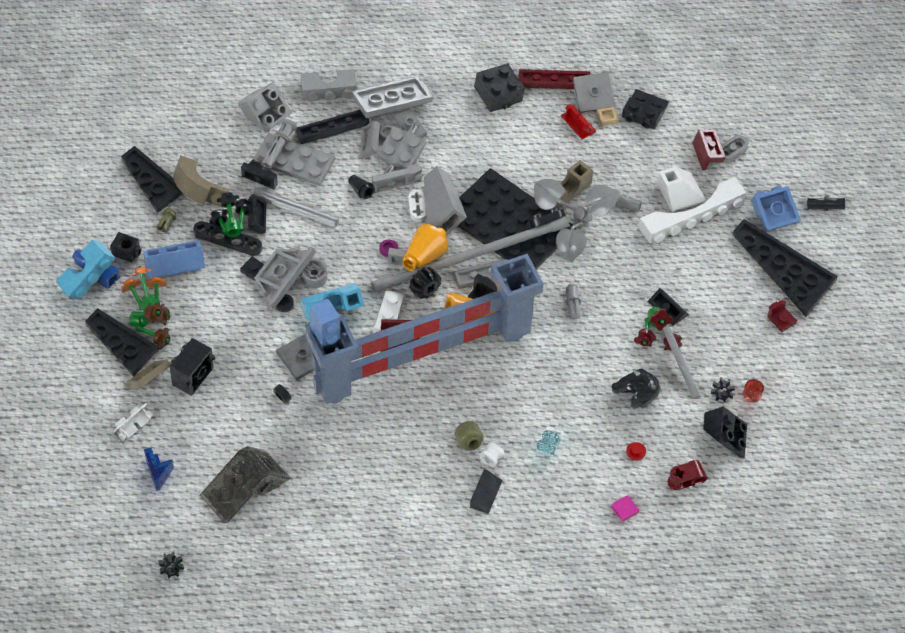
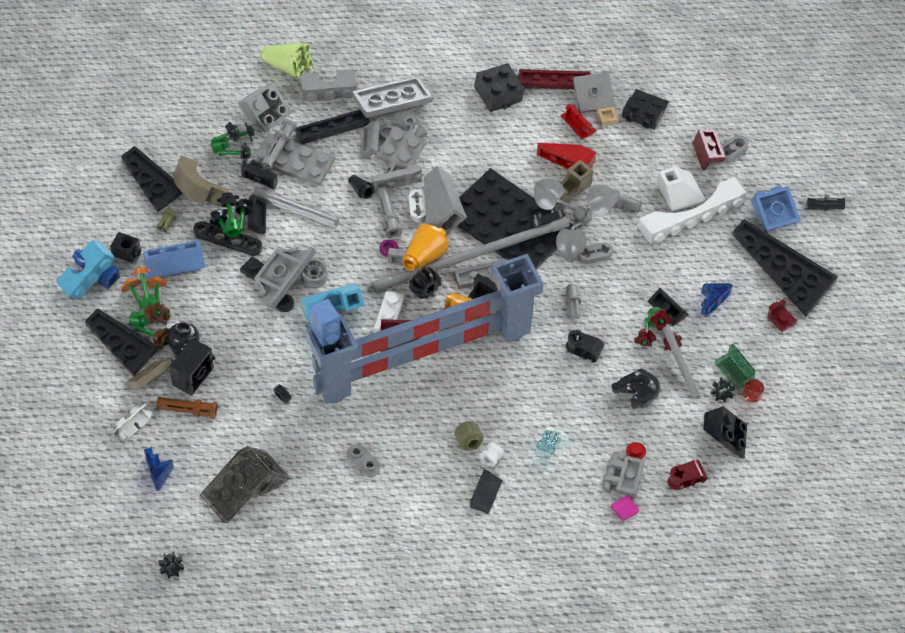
(181, 334): none -> black piece
(197, 407): none -> dark orange pin
(221, 142): none -> plant
(289, 58): none -> yellowish green cone
(297, 357): flat silver plate -> none
(362, 460): none -> light grey plate
(390, 219): none -> light grey pin
(566, 154): none -> red slope
(585, 346): none -> black piece
(595, 253): none -> light grey beam
(629, 478): none -> light grey plate
(715, 295): none -> clear blue slope
(735, 367): none -> clear green panel

